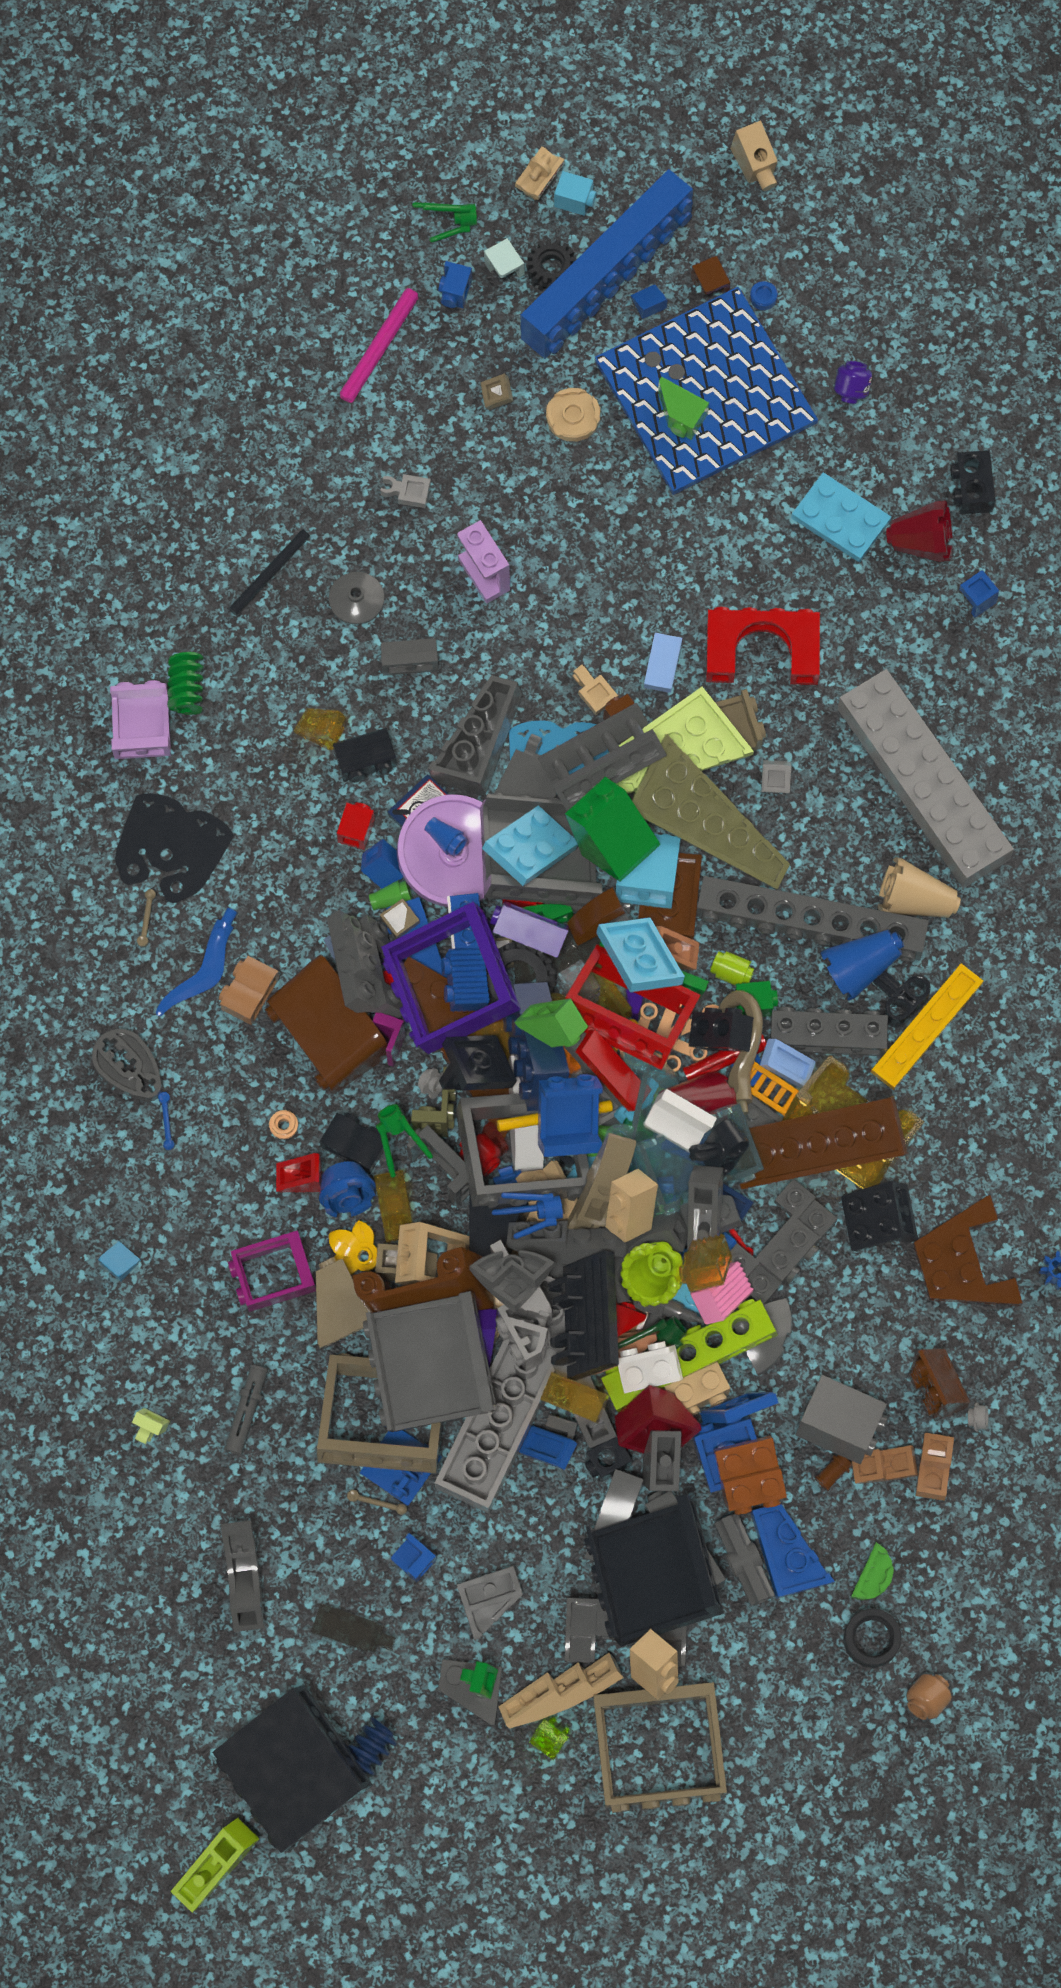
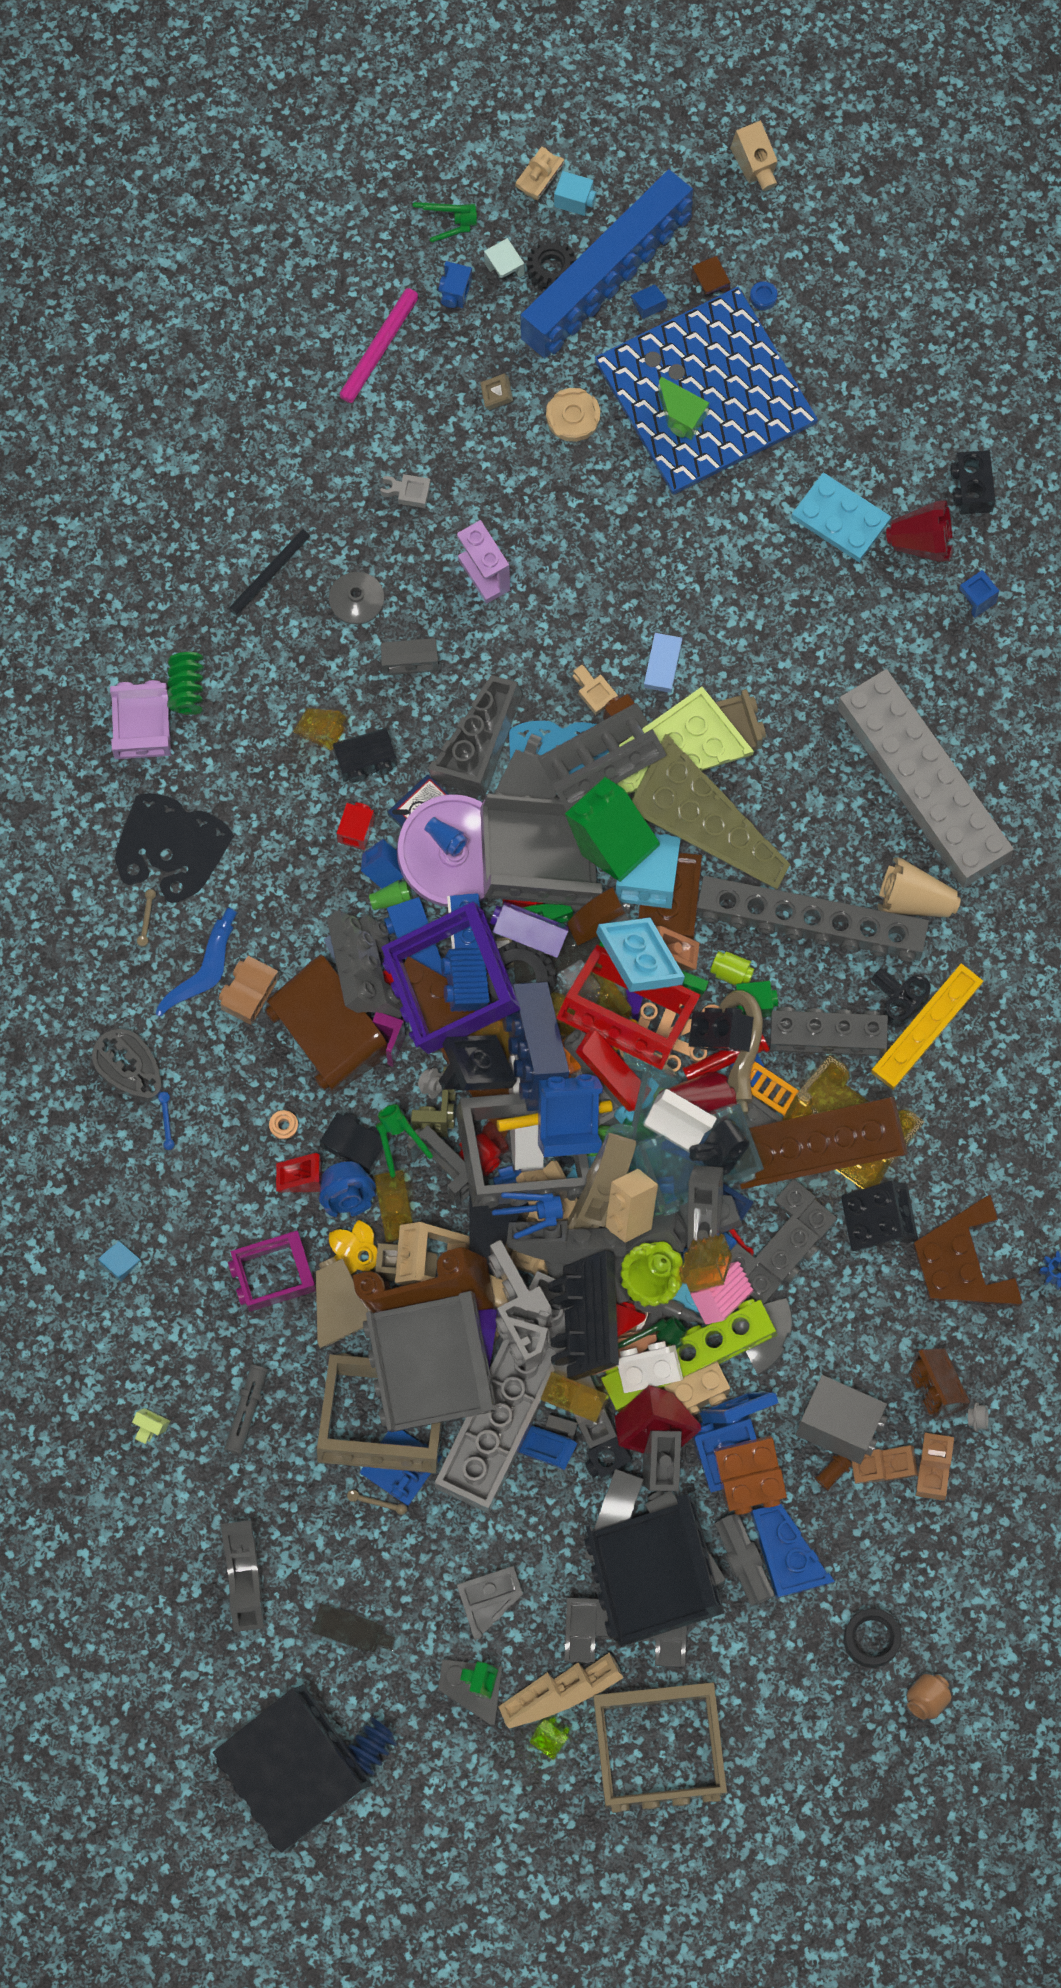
(214, 1864): lime slope -> none
(399, 918): tile -> none
(413, 1558): blue panel -> none
(512, 1277): dark grey brick -> none
(530, 845): medium azure plate -> none
(553, 1022): bright green slope -> none
(654, 1664): tan brick -> none
(776, 776): light grey slope -> none
(787, 1062): light blue tile -> none
(797, 629): red arch -> none
(853, 381): dark purple head -> none
(862, 960): blue cone -> none
(875, 1576): bright green plate -> none

